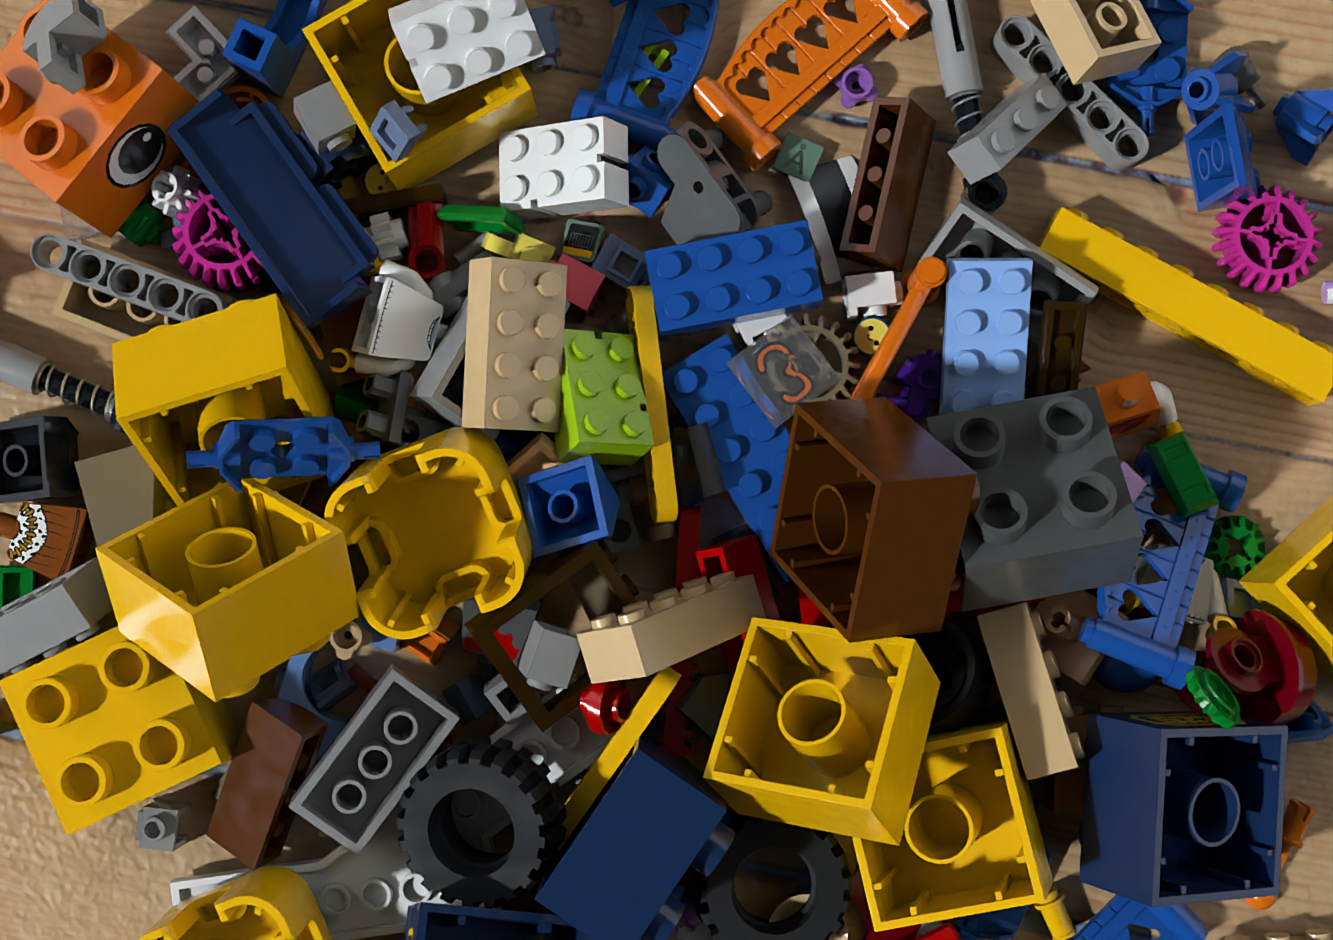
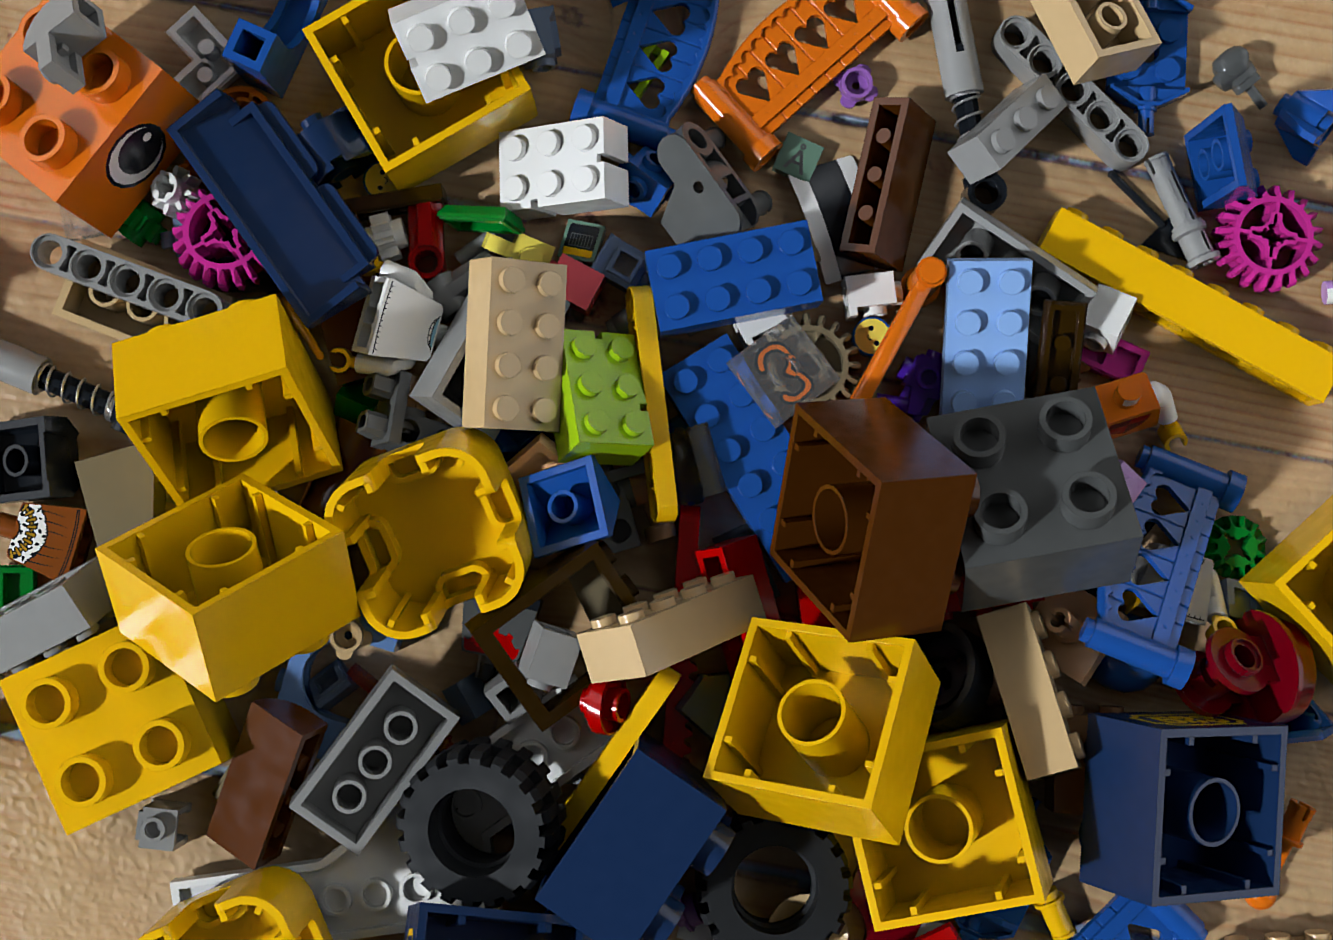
(251, 450): blue plate -> none
(325, 118): light grey brick -> none
(396, 130): sand blue tile -> none
(434, 644): orange slope -> none
(1107, 319): none -> white brick
(1125, 361): none -> dark pink tile
(1161, 238): none -> black piece
(1182, 474): green tile -> none
(1188, 229): none -> light grey pin
(1212, 87): blue brick -> none
(1213, 697): green gear -> none

